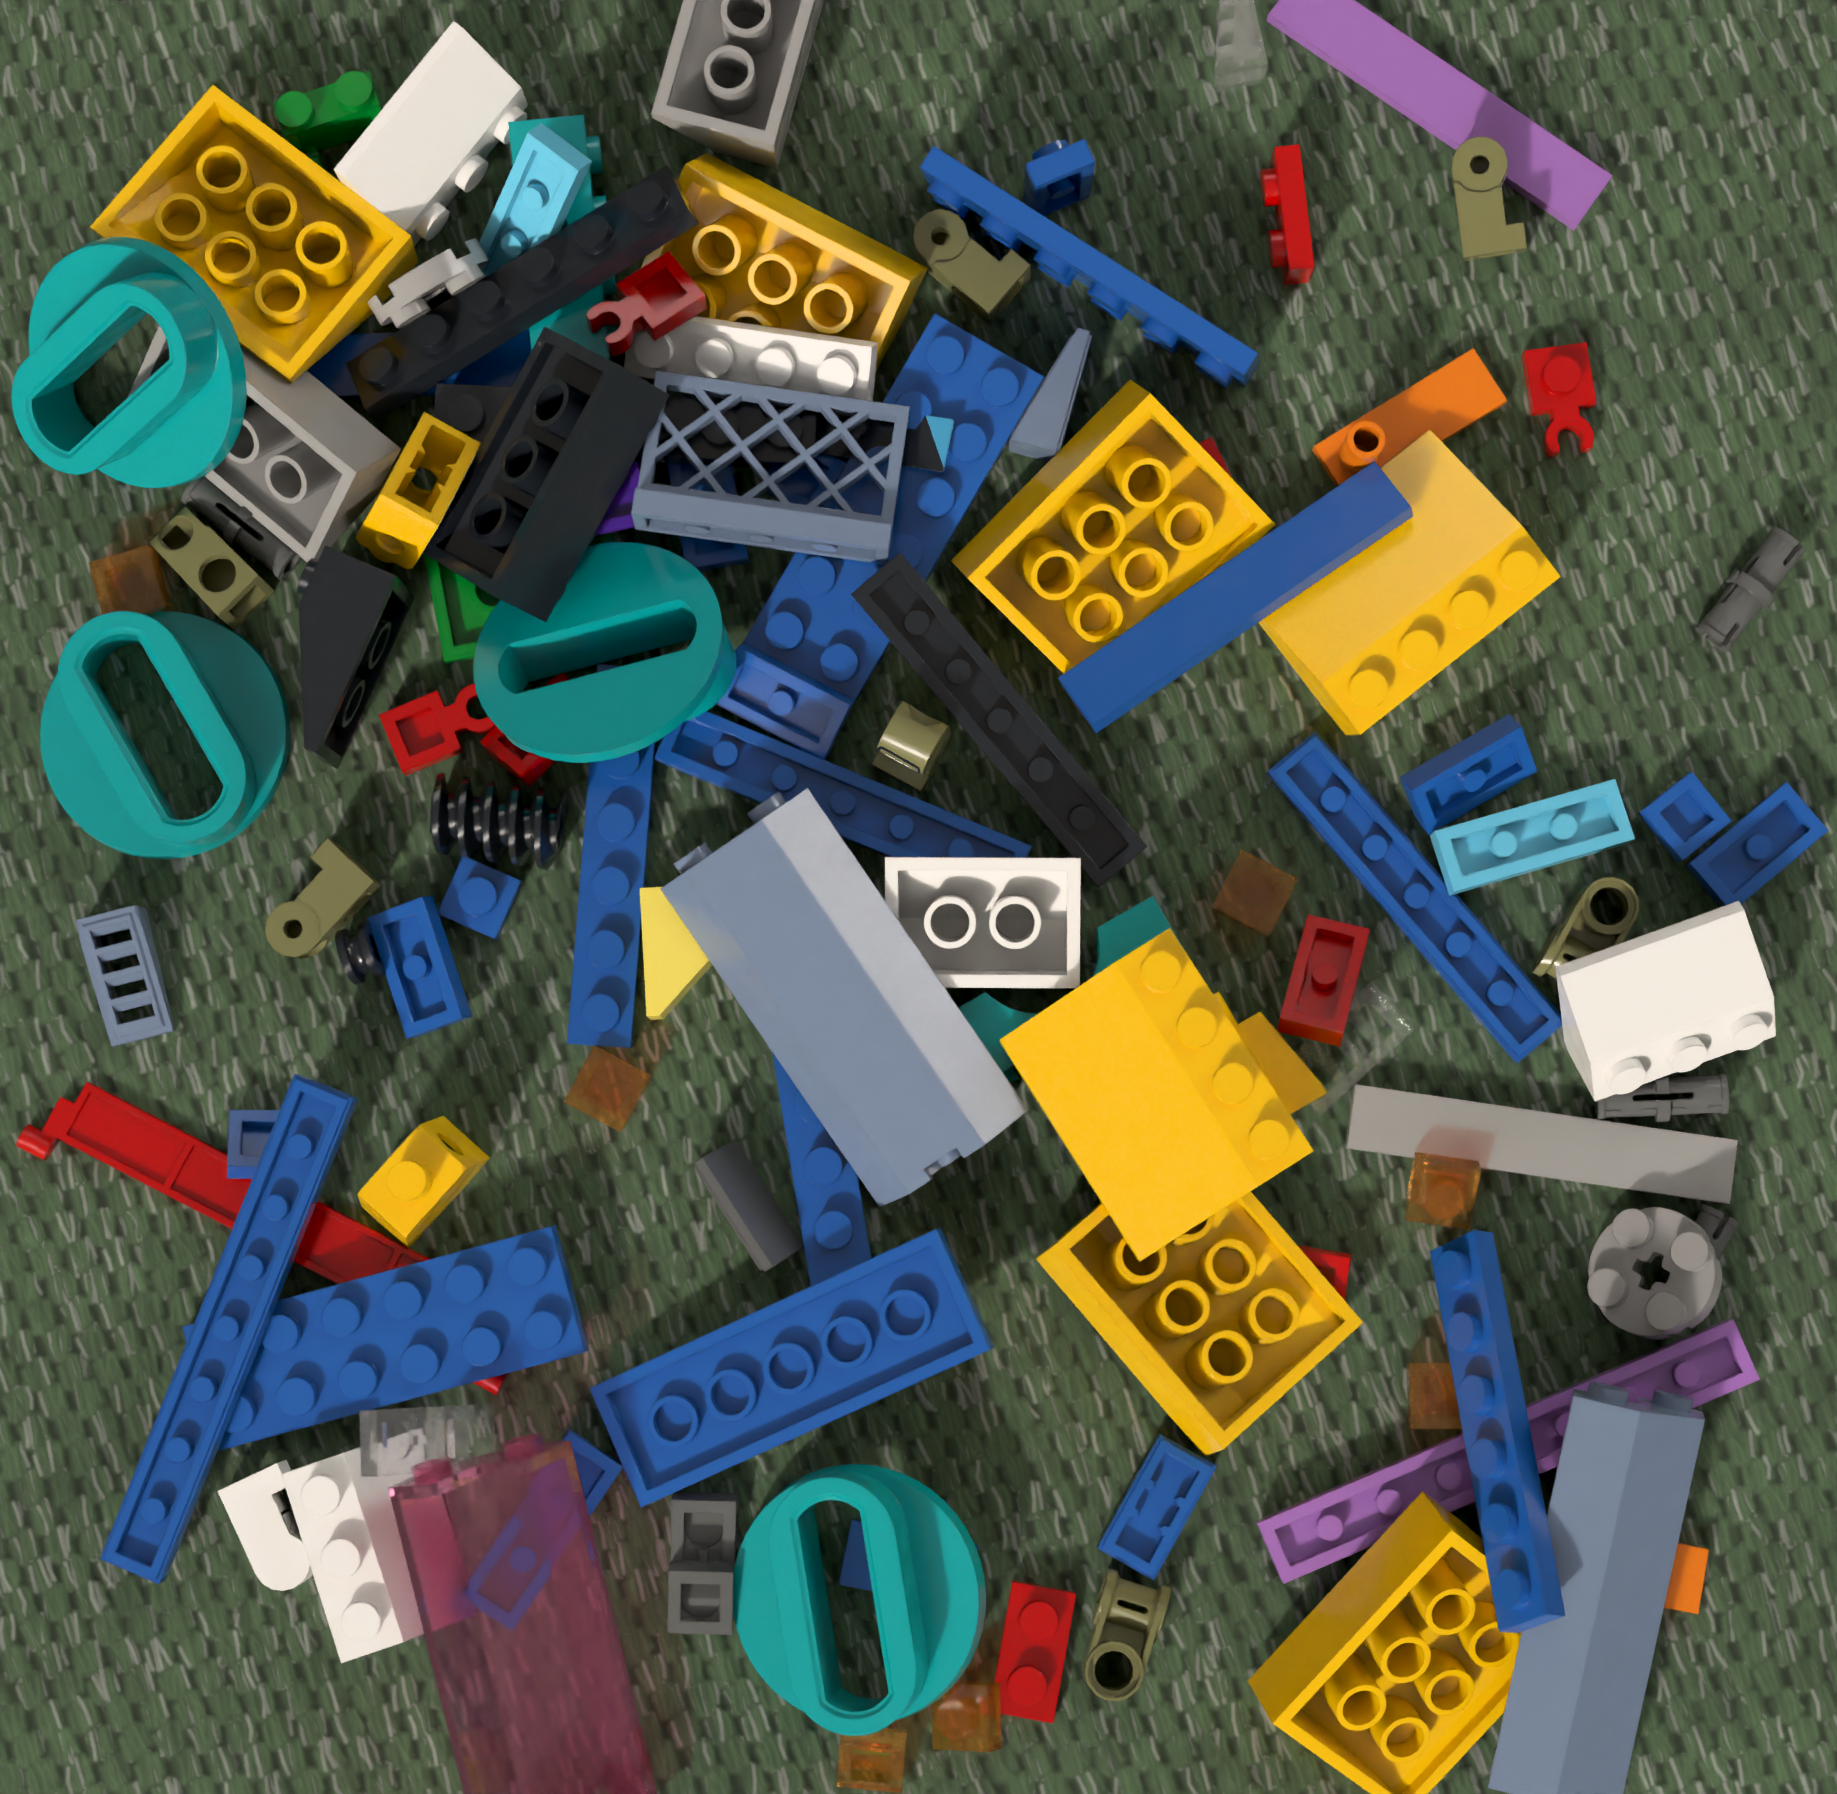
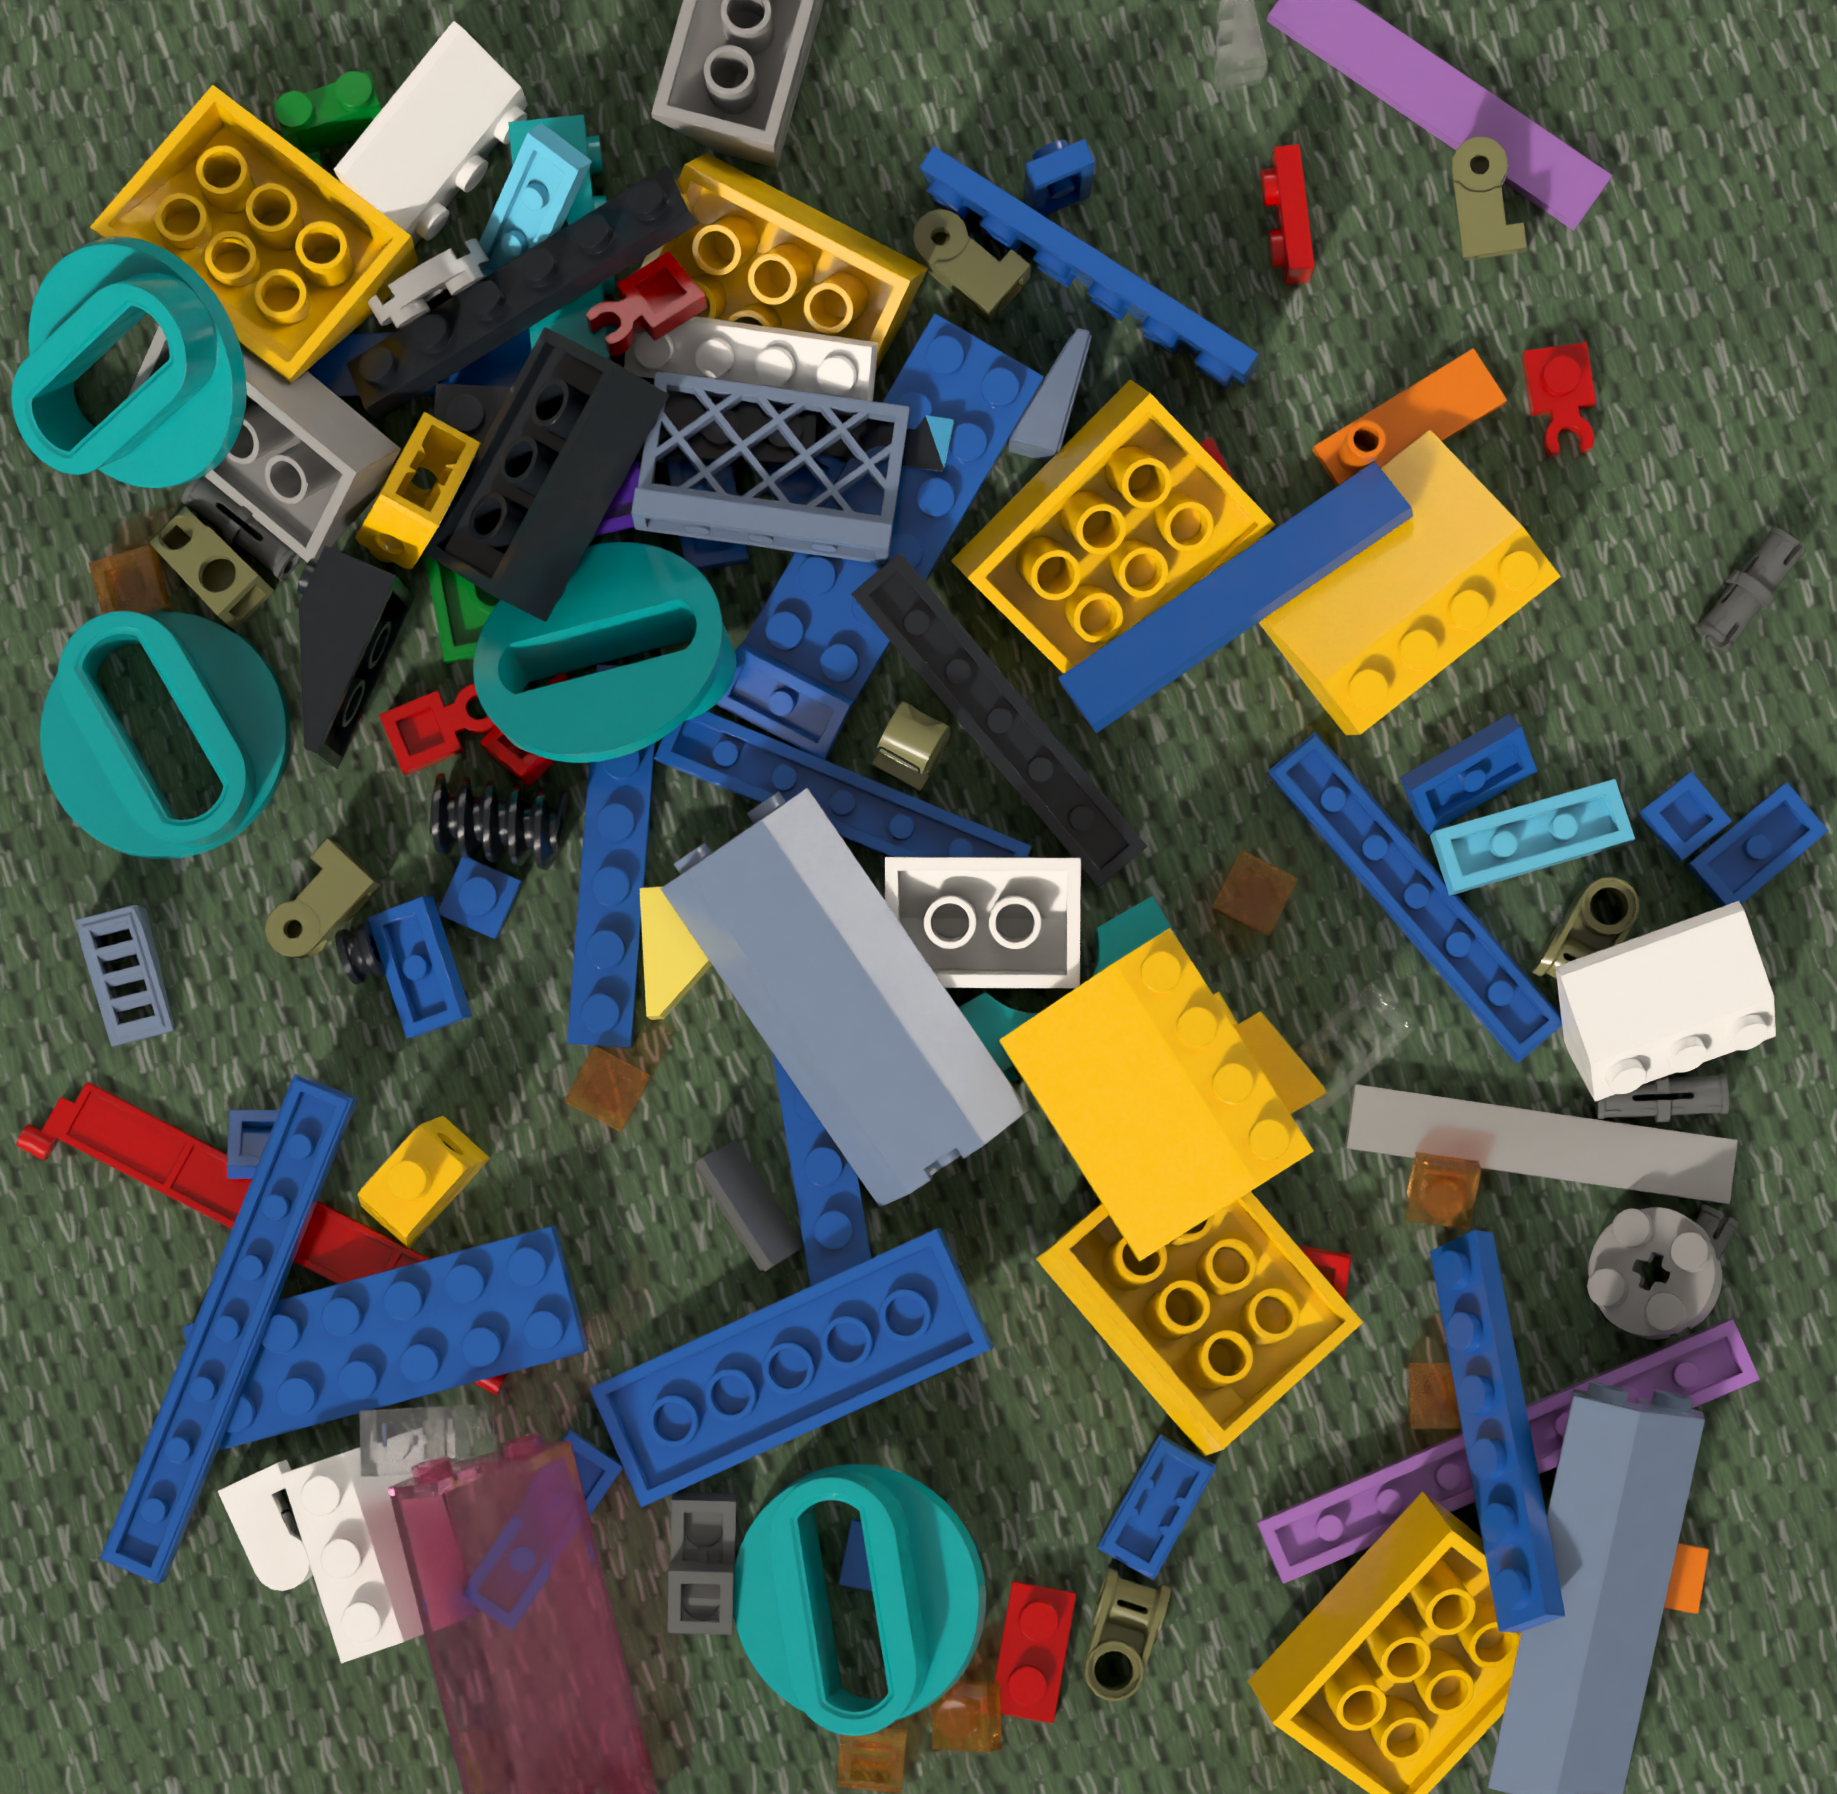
(1323, 980): red plate -> none

